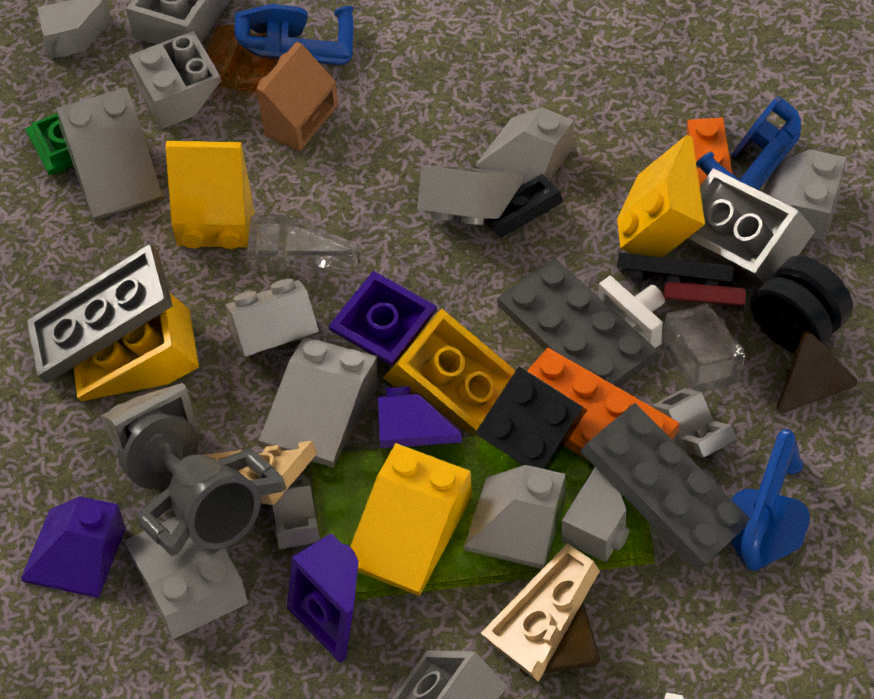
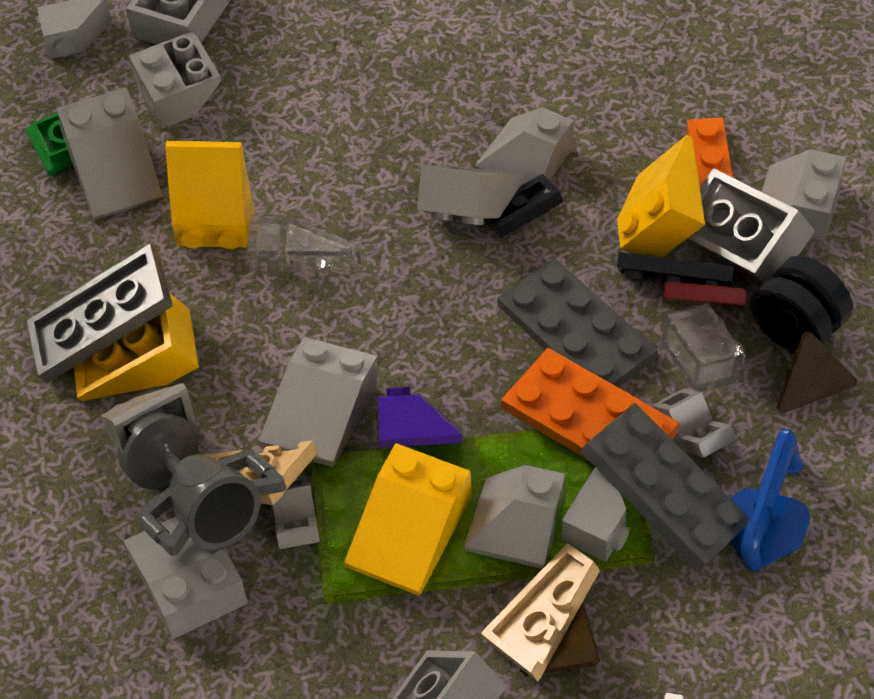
(76, 547): dark purple slope -> none
(235, 64): clear orange slope -> none
(271, 317): light grey slope -> none
(283, 24): blue piece -> none
(296, 98): medium nougat slope -> none
(324, 592): dark purple slope -> none
(382, 318): dark purple slope -> none
(452, 371): yellow slope -> none
(531, 421): black plate -> none
(635, 310): white tile -> none
(774, 142): blue piece -> none

